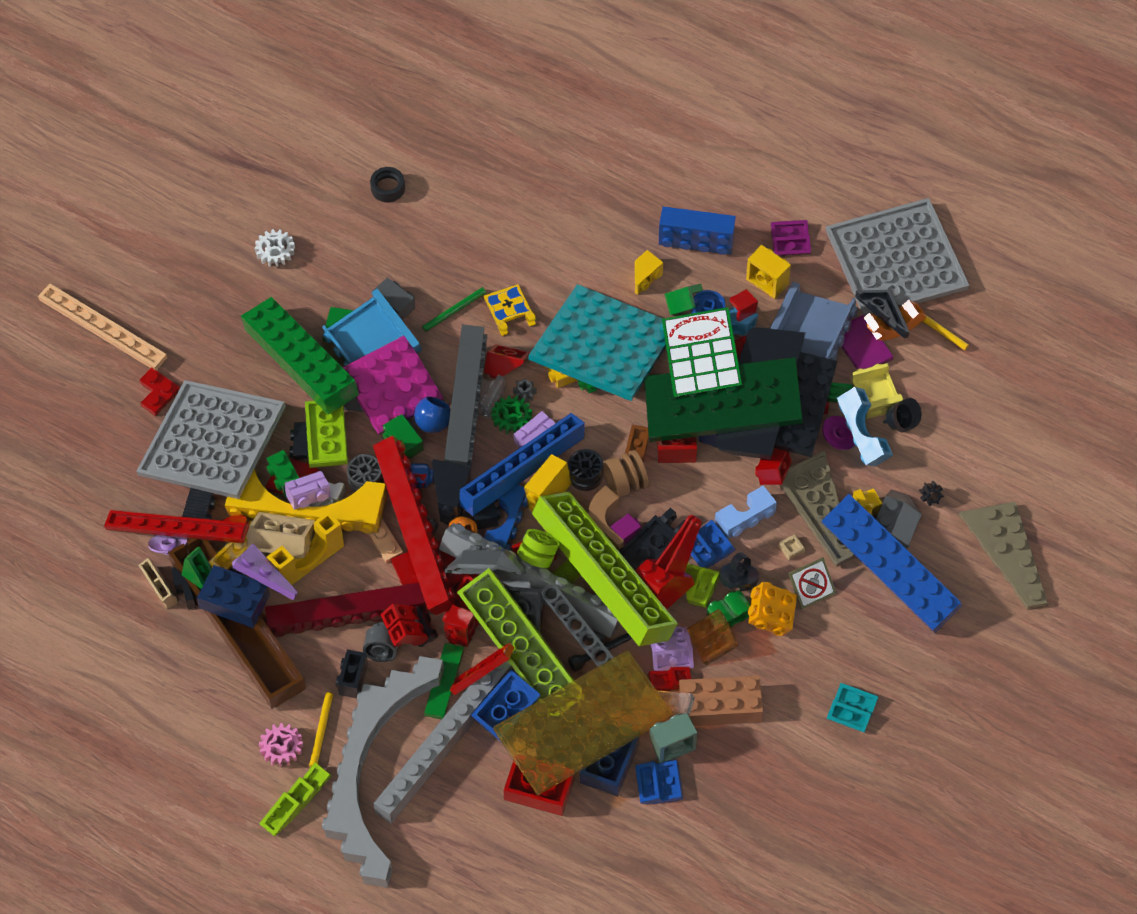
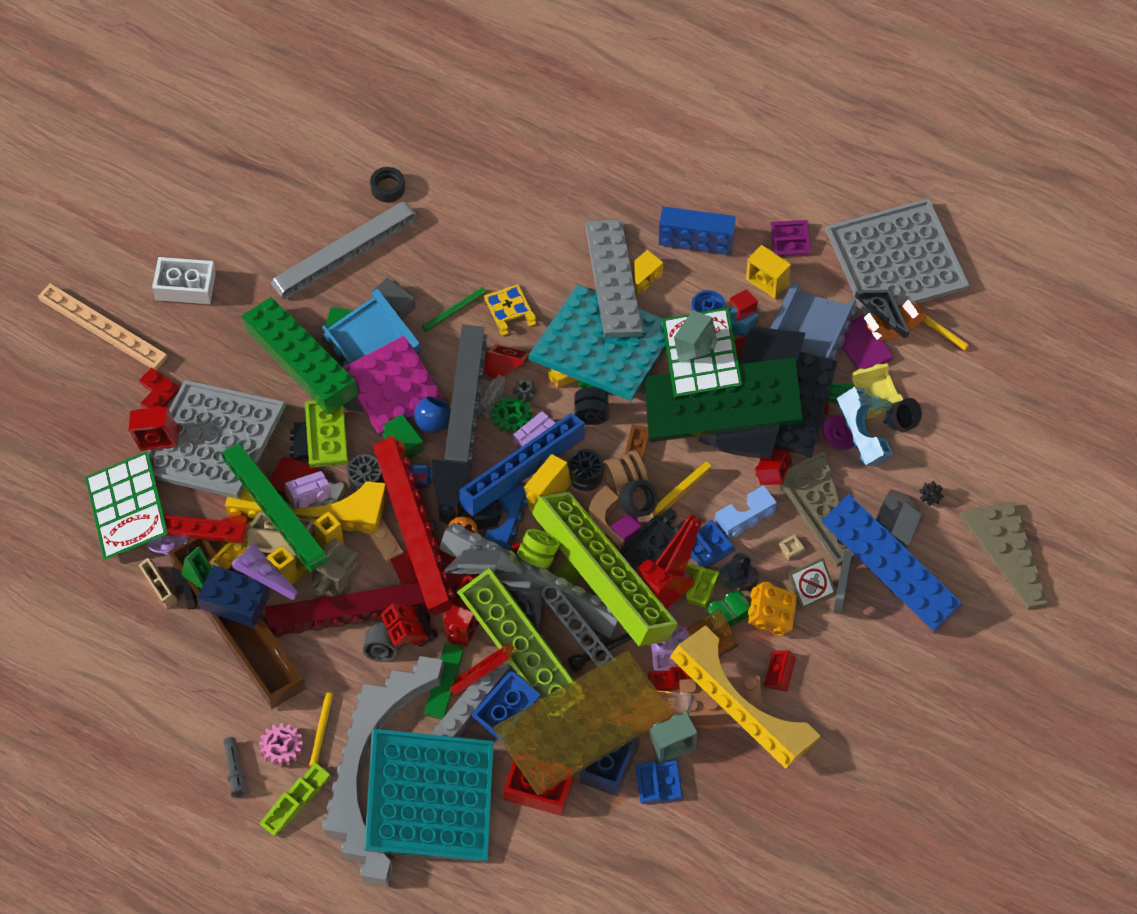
(126, 505): none -> white sticker
(153, 428): none -> red brick
(184, 280): none -> white brick
(199, 504): black brick -> none
(236, 775): none -> dark grey pin
(274, 247): white gear -> none
(274, 507): none -> green beam
(281, 469): green brick -> none
(337, 572): none -> dark tan piece
(343, 250): none -> light grey beam
(352, 673): black brick -> none
(429, 795): none -> teal plate
(591, 405): none -> black wheel
(613, 279): none -> light grey plate
(626, 498): none -> black tyre
(677, 450): red slope -> none
(681, 489): none -> yellow tile
(682, 299): green panel -> none
(695, 337): none -> sand green slope
(780, 670): none -> red slope
(781, 738): none -> yellow arch
(842, 582): none -> dark grey tile
(852, 707): teal slope -> none
(868, 500): yellow brick -> none
(874, 402): none -> clear light blue axle

